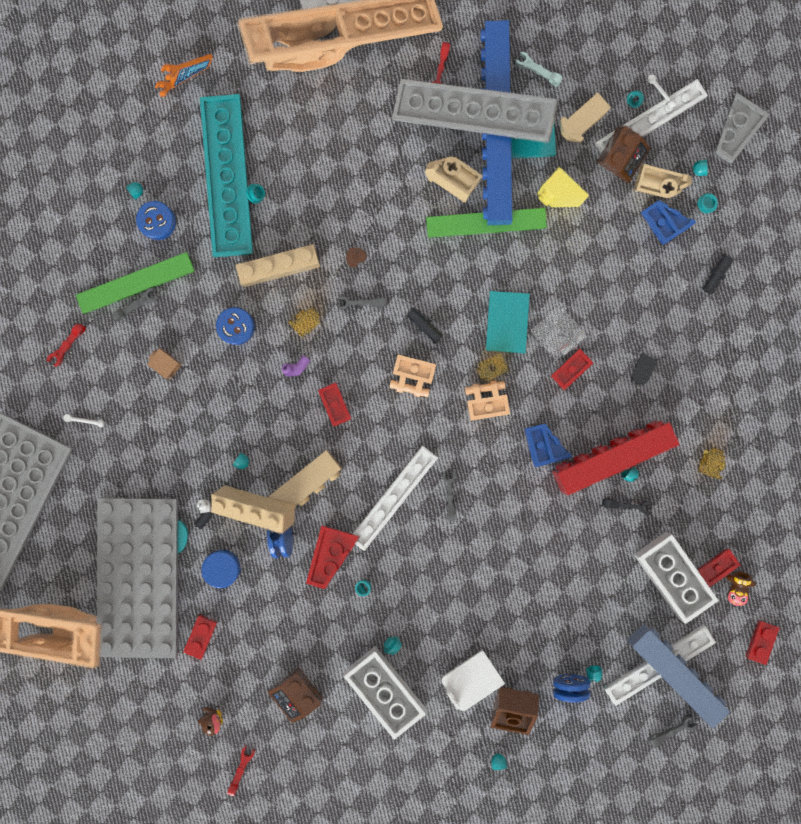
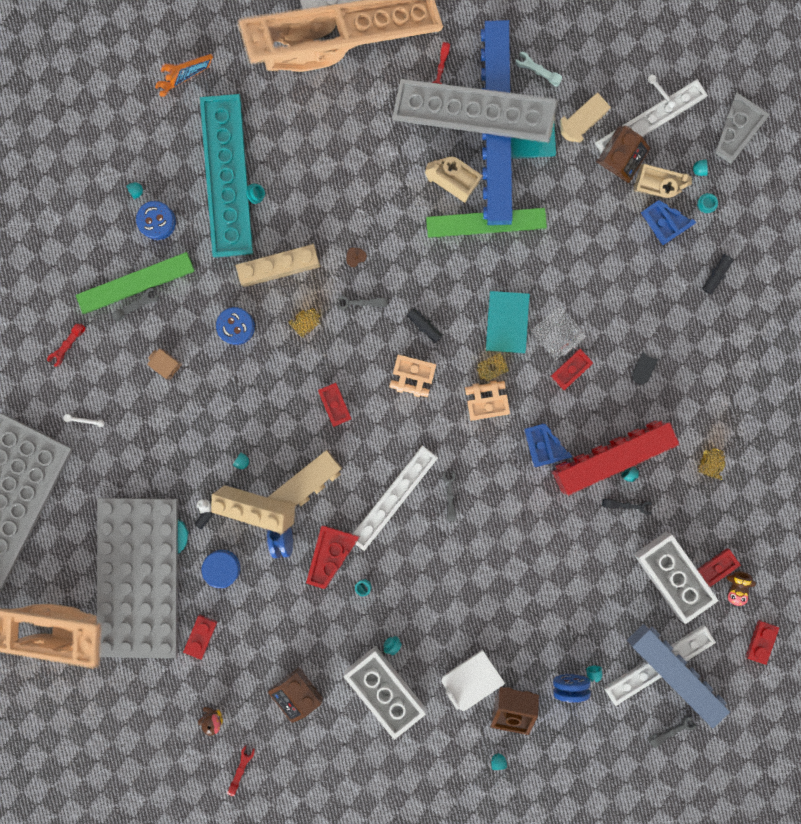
(295, 369): medium lavender arm -> none
(561, 191): light yellow slope -> none
(632, 95): teal hinge -> none

